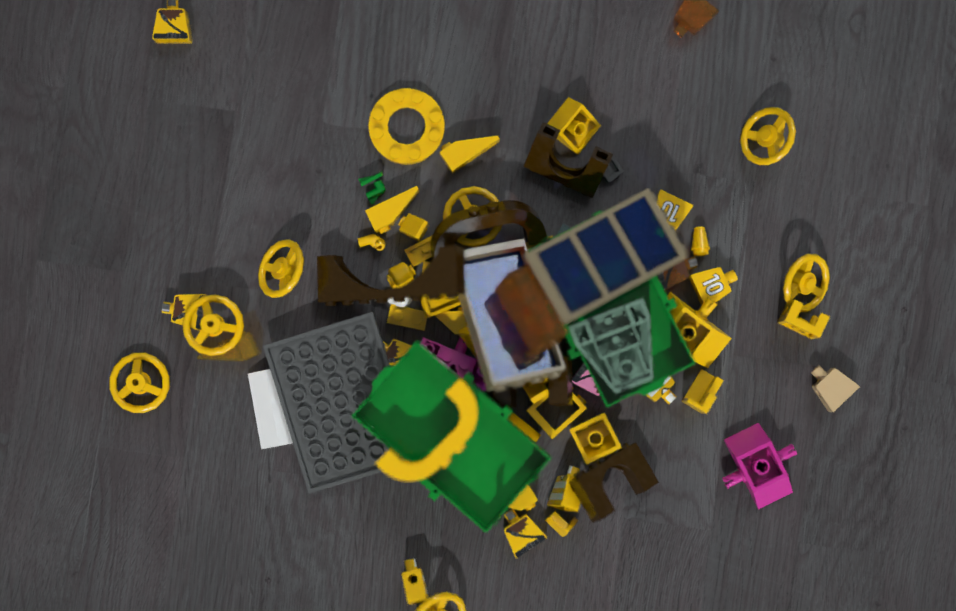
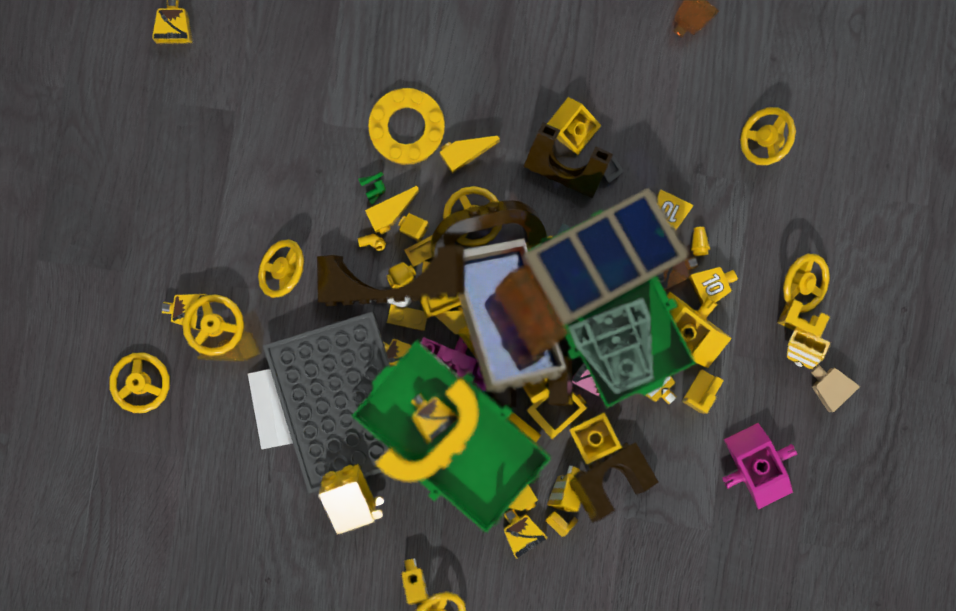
(349, 499): none -> container
(432, 417): none -> torso
(806, 349): none -> yellow torso

